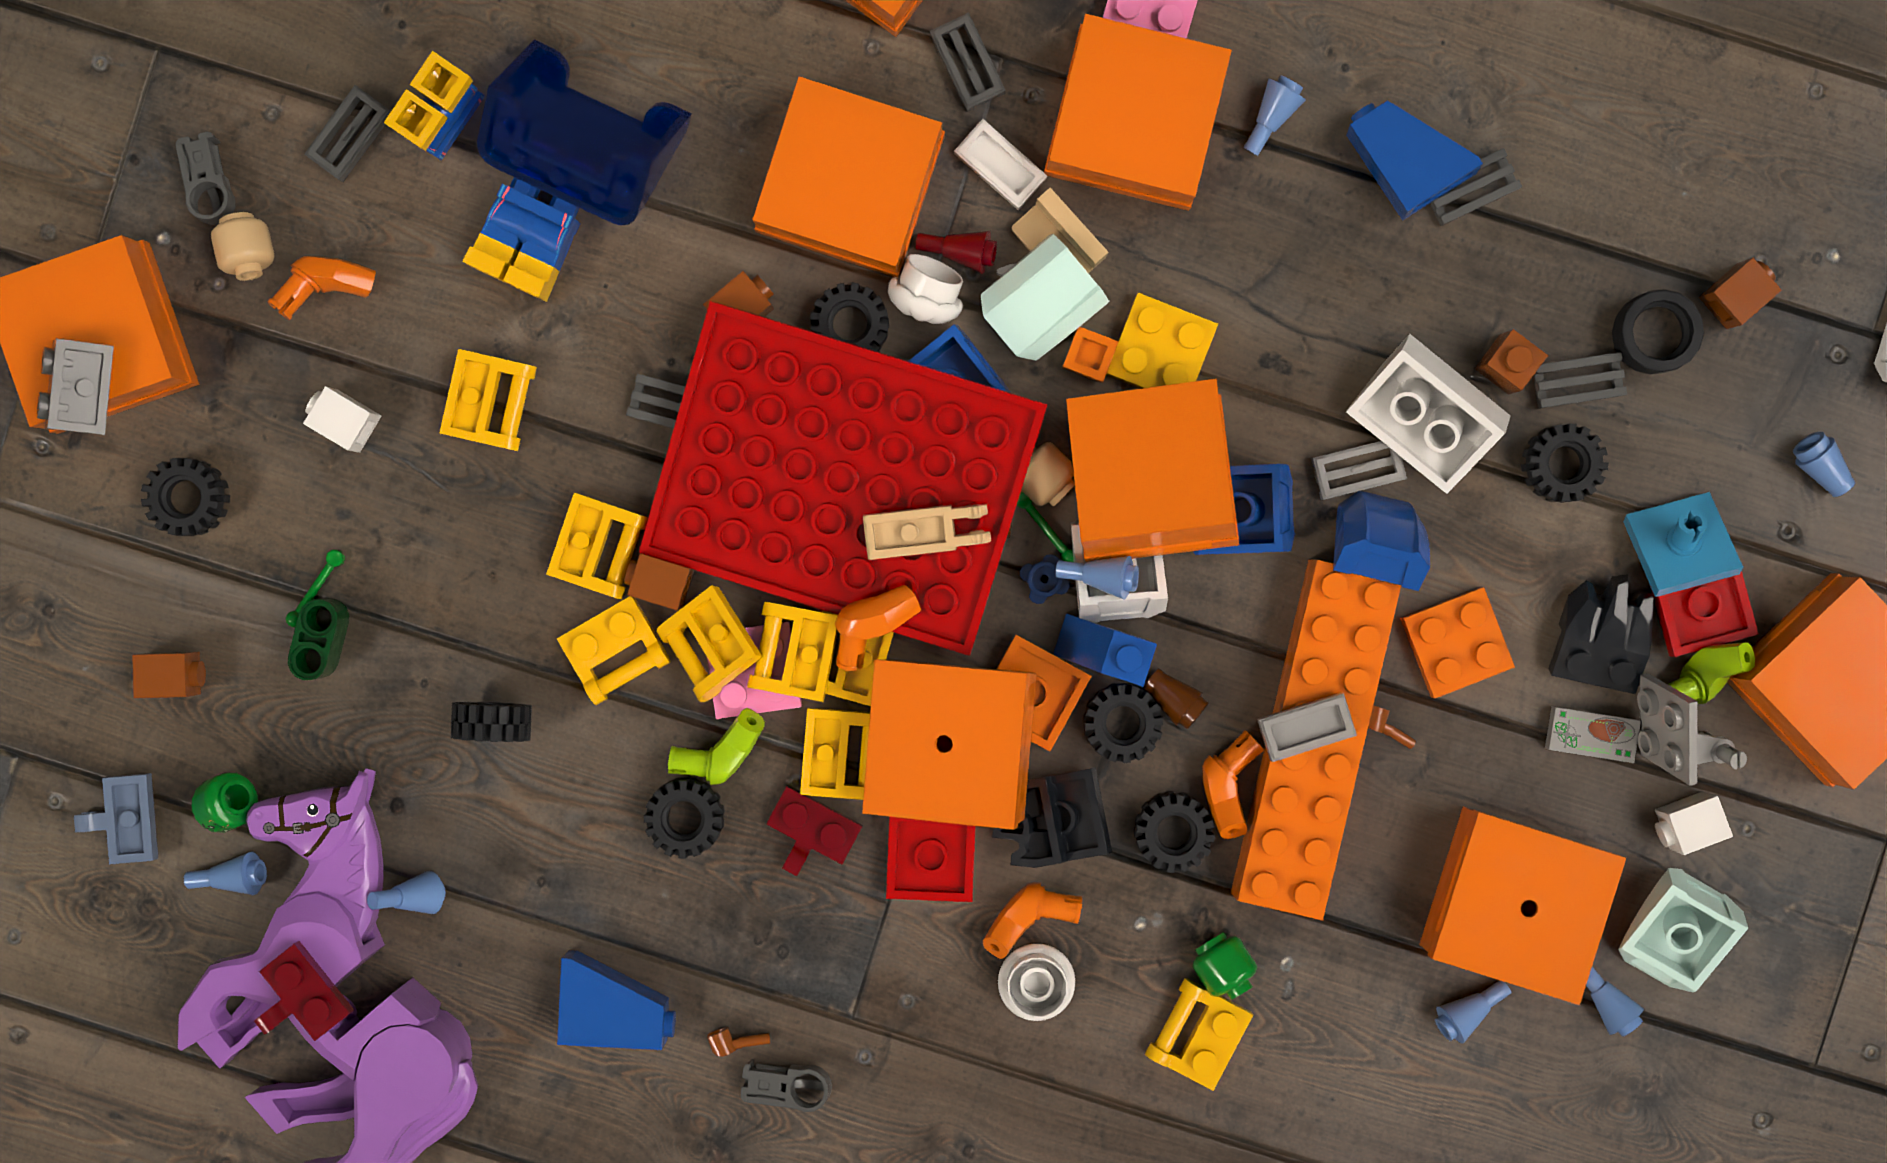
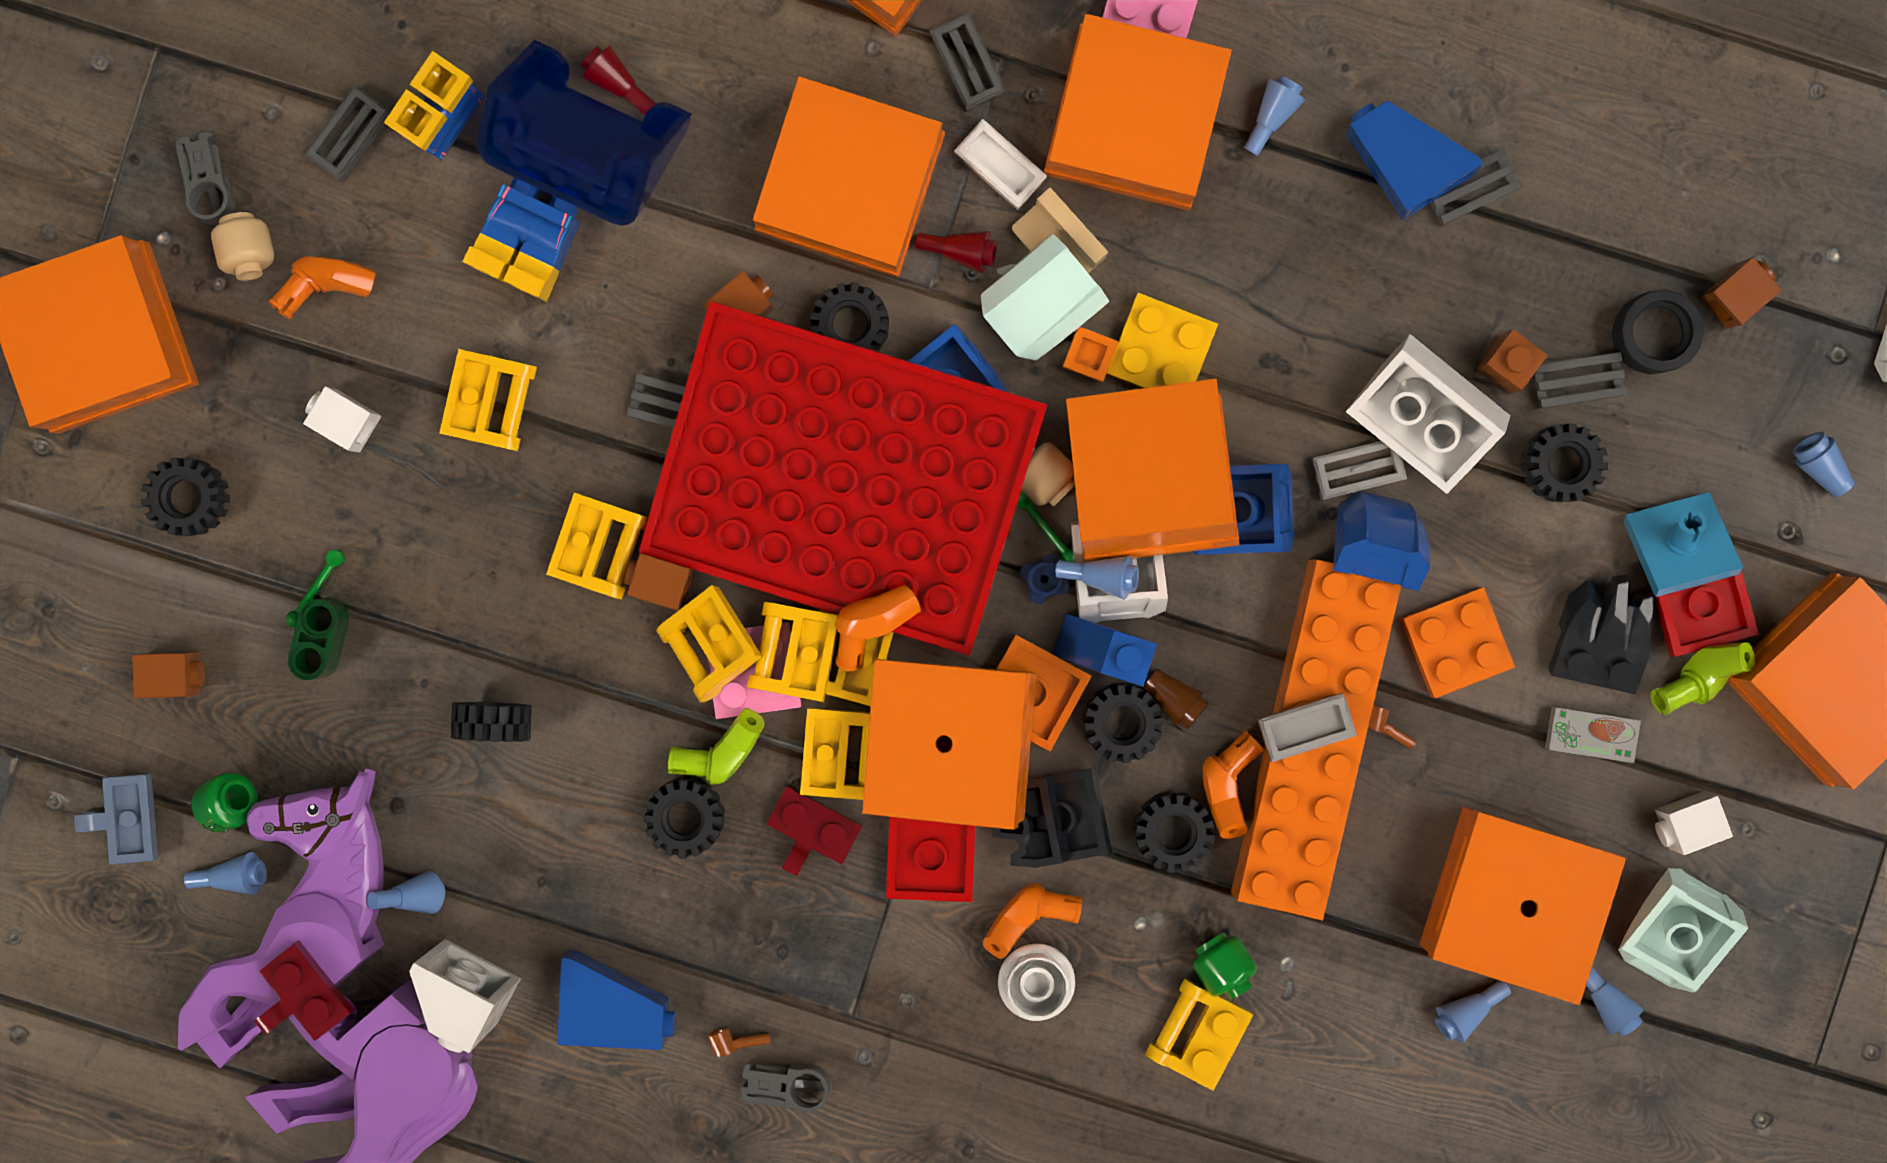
(76, 386): bracket -> none
(460, 994): none -> white slope
(606, 637): yellow plate -> none
(609, 73): none -> dark red cone
(920, 531): tan hinge -> none
(927, 290): white piece -> none
(1671, 733): light grey plate -> none

